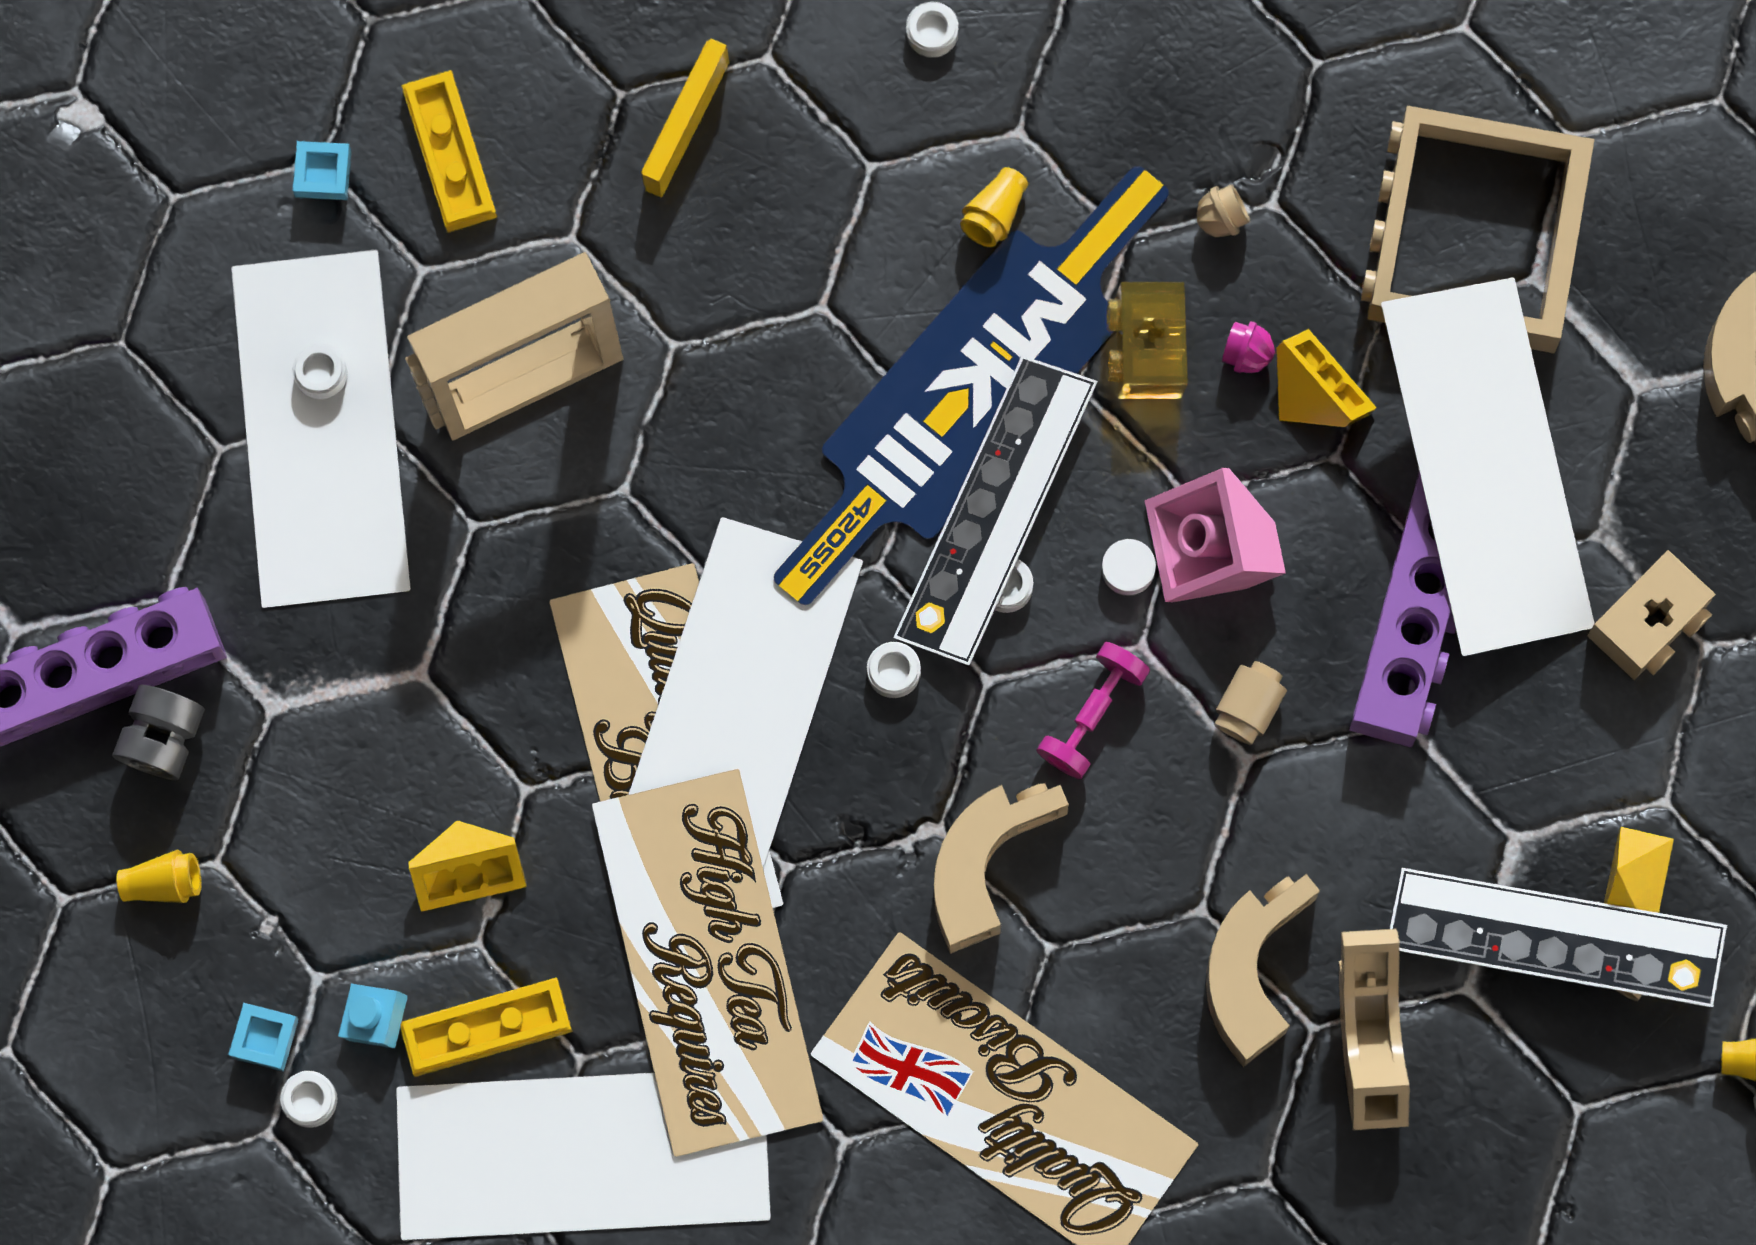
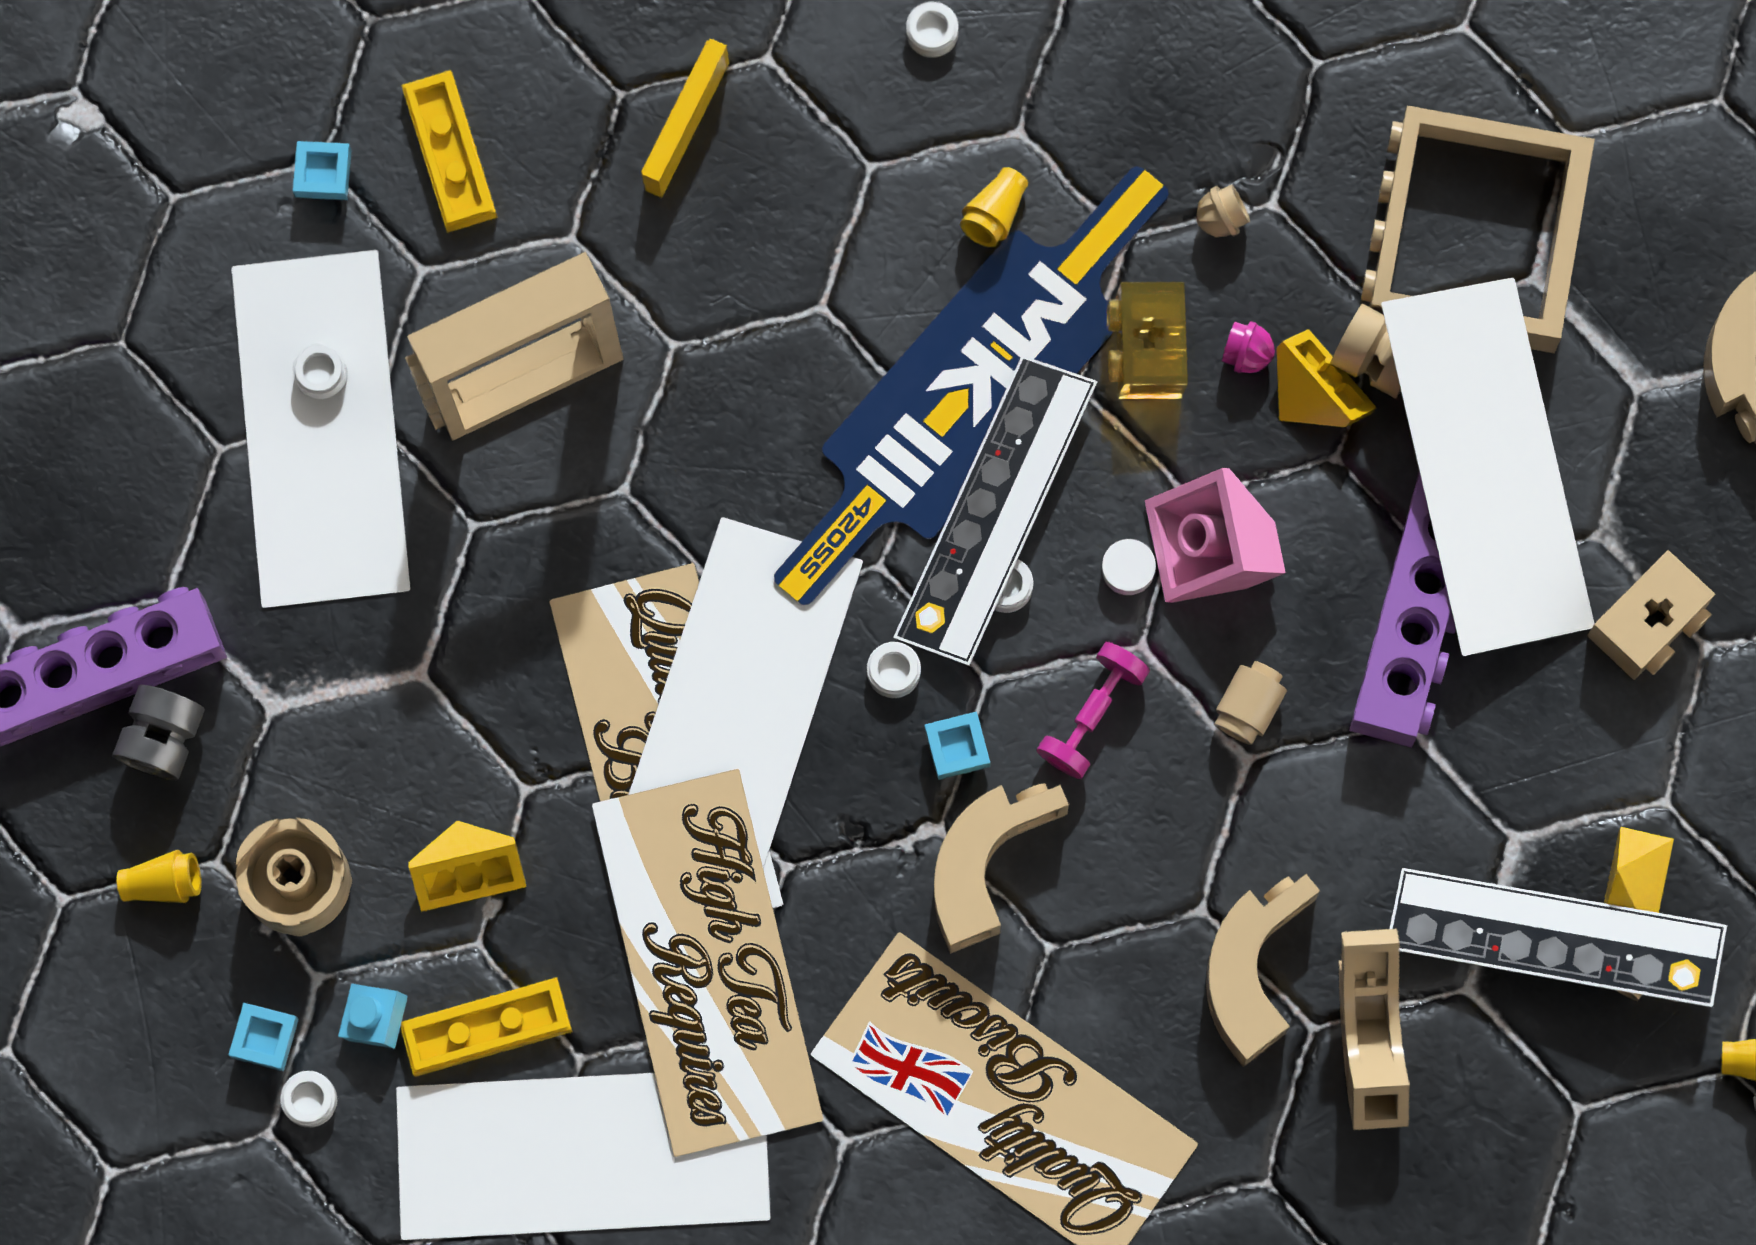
(303, 848): none -> tan brick
(957, 745): none -> medium azure plate
(1368, 351): none -> tan wheel

